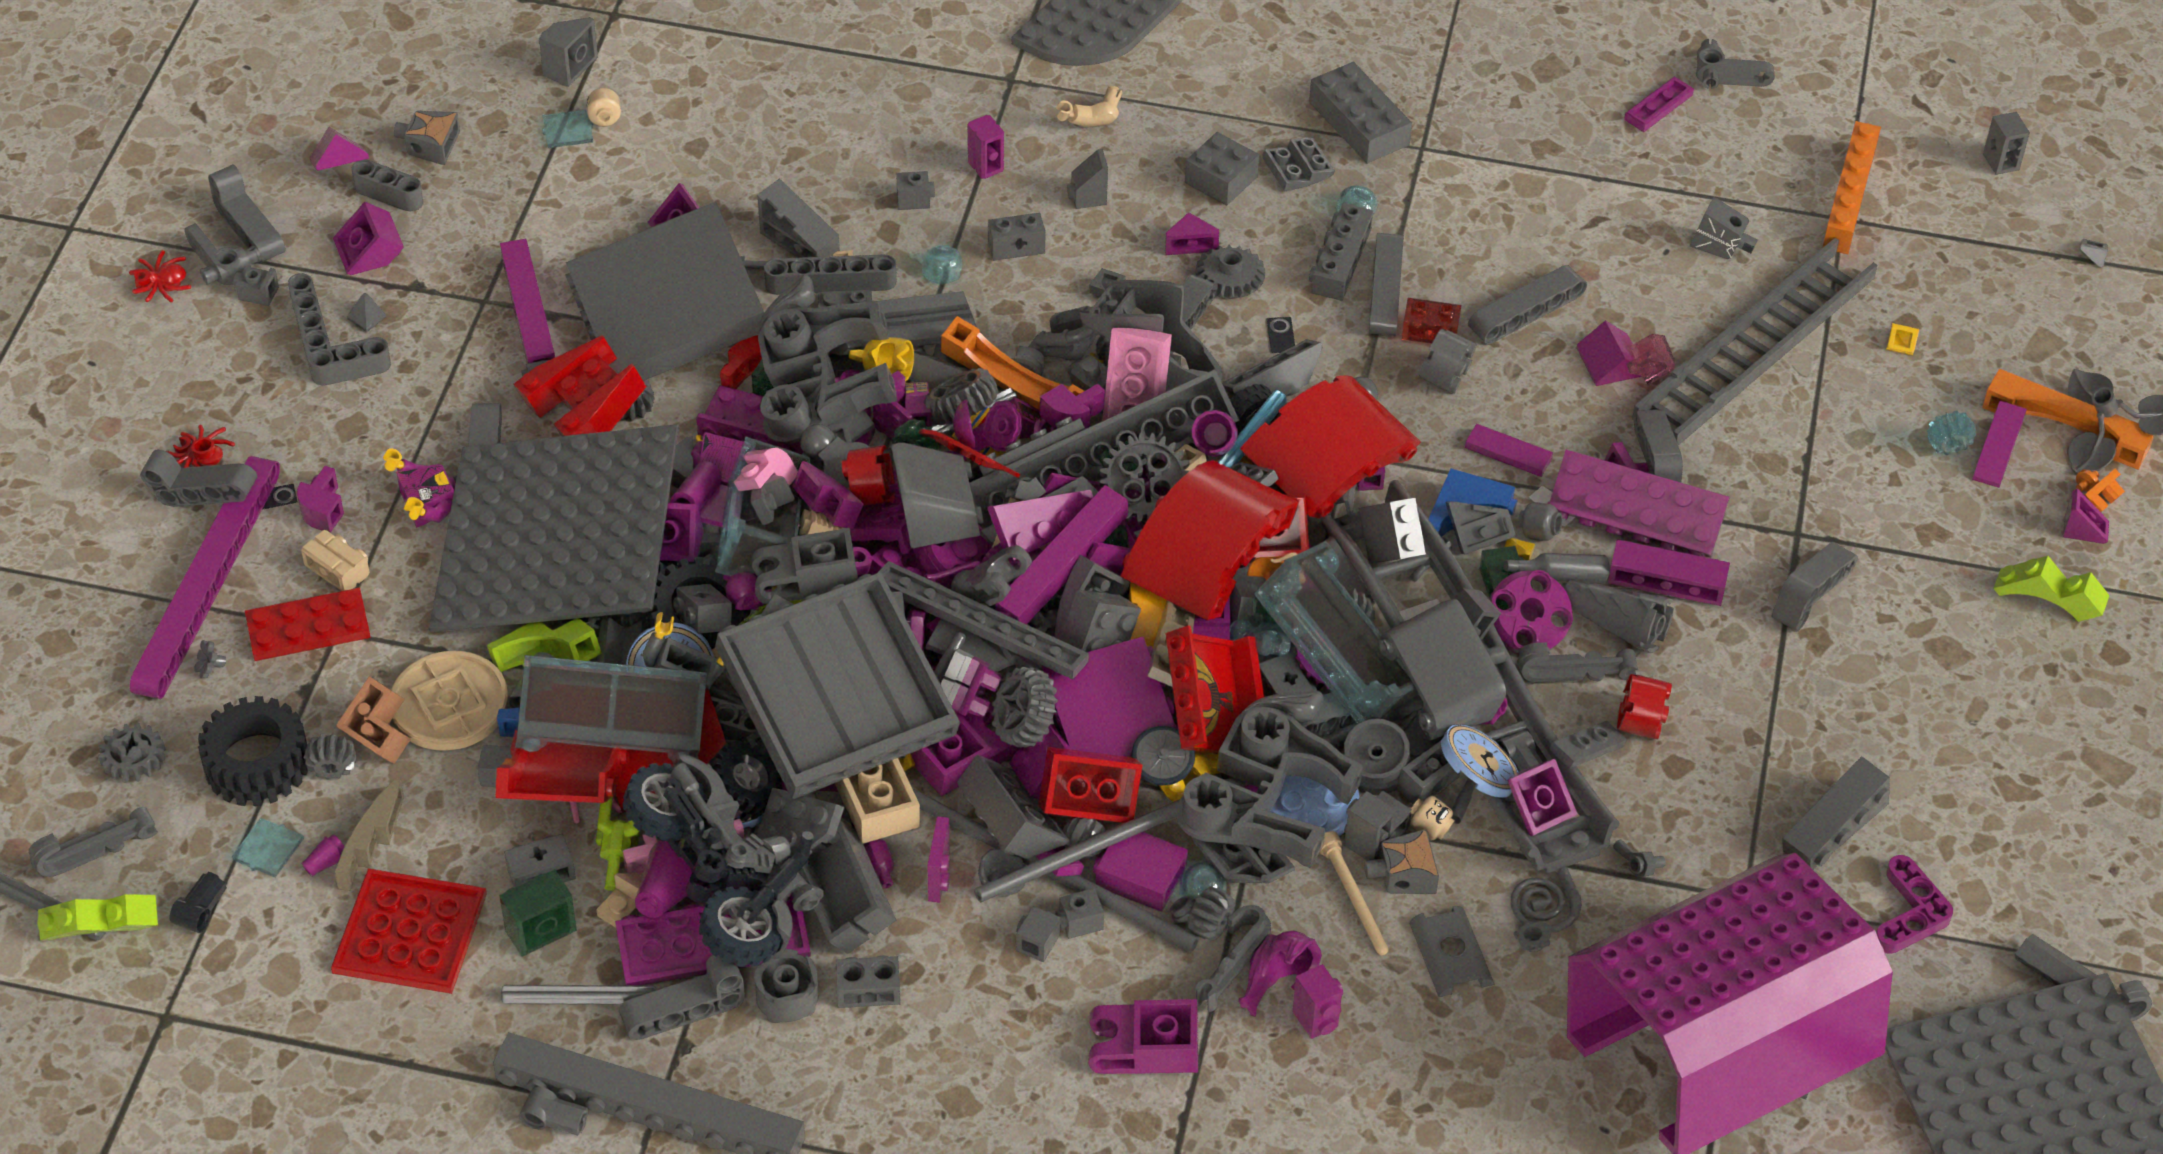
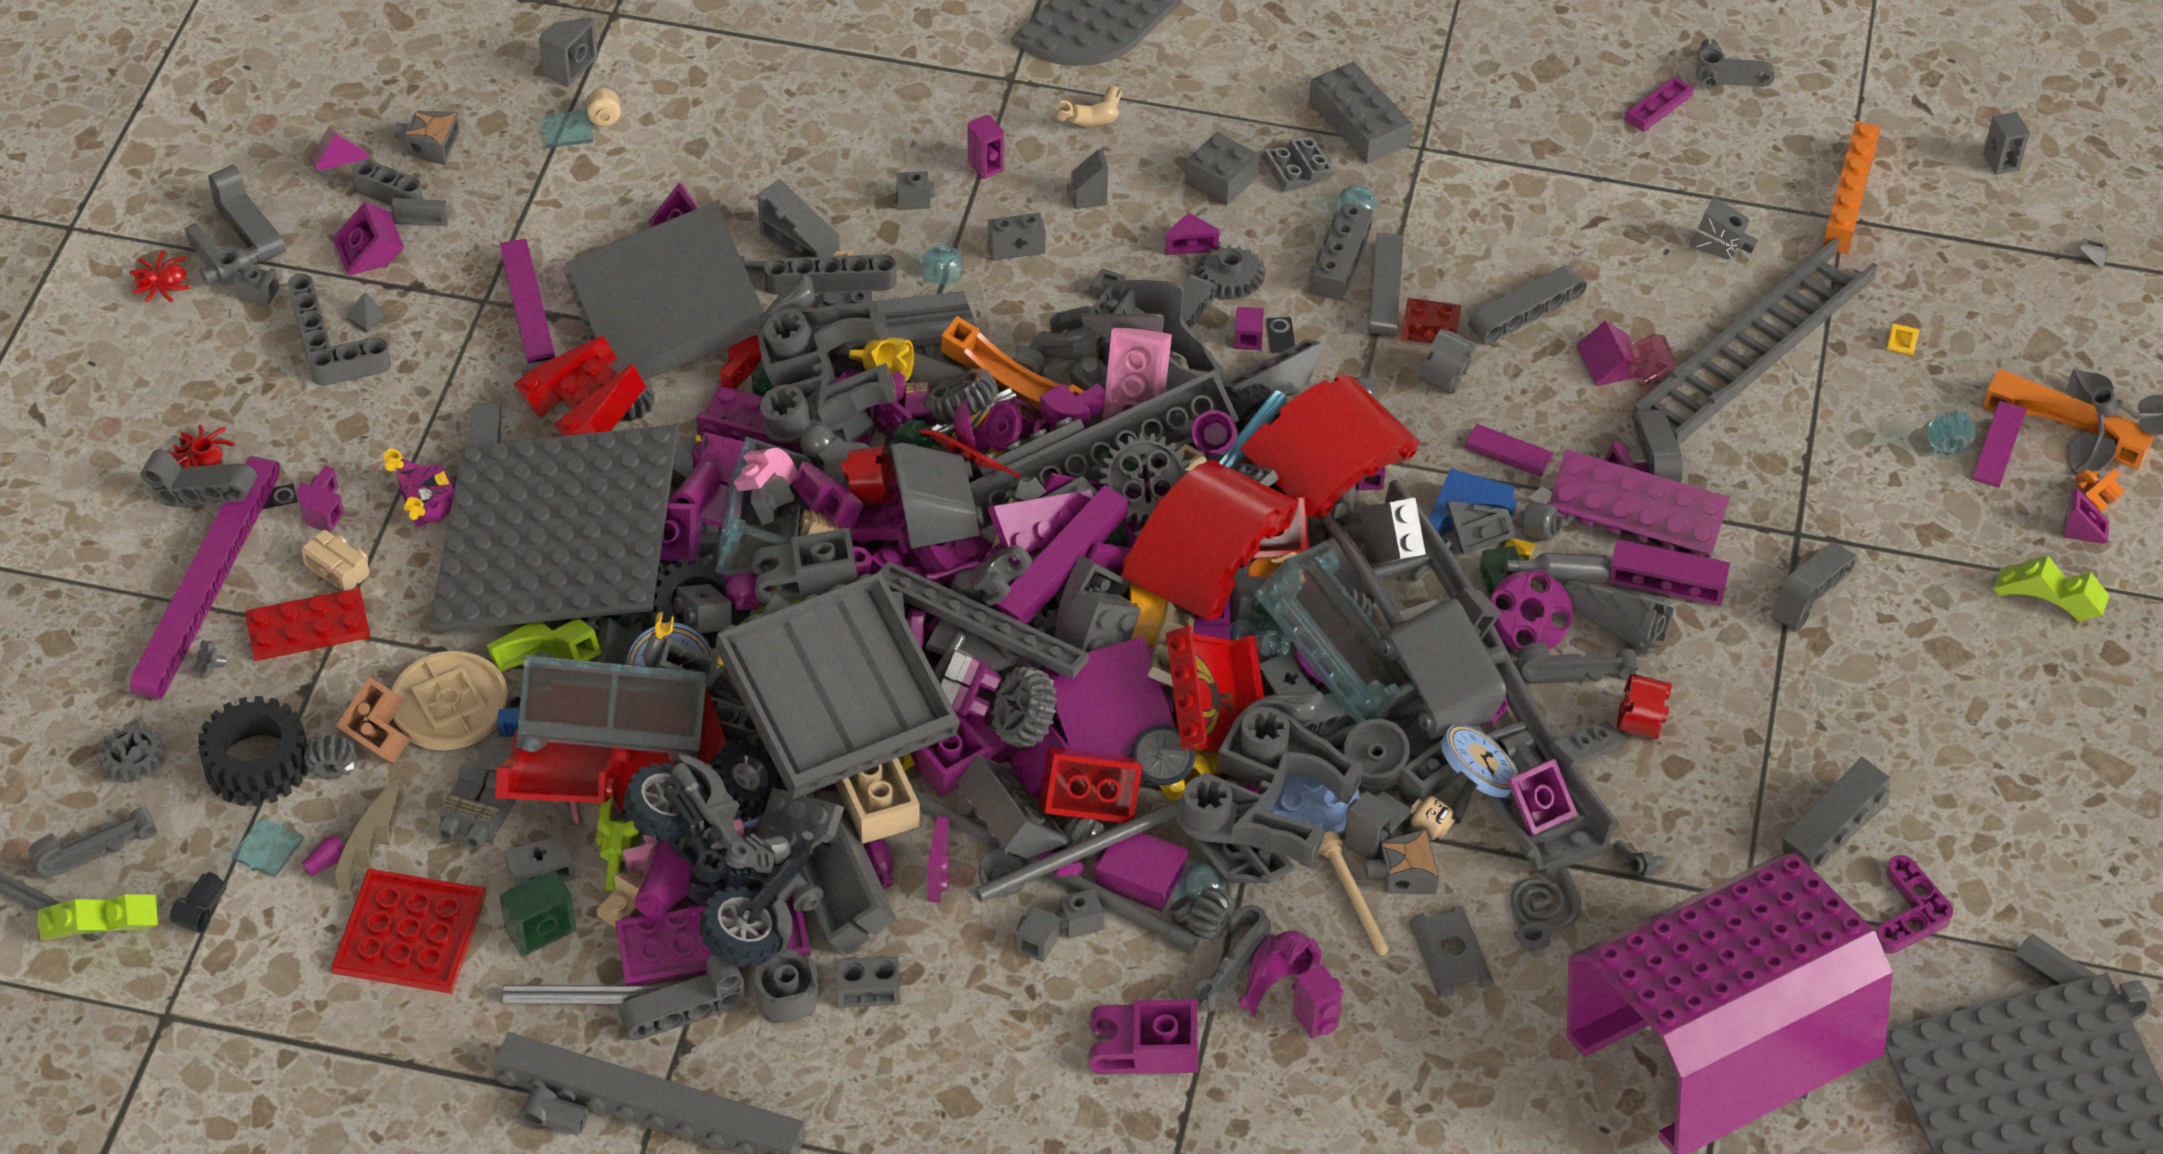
(420, 212): none -> dark grey tile
(473, 808): none -> dark grey hips
(1249, 328): none -> magenta brick

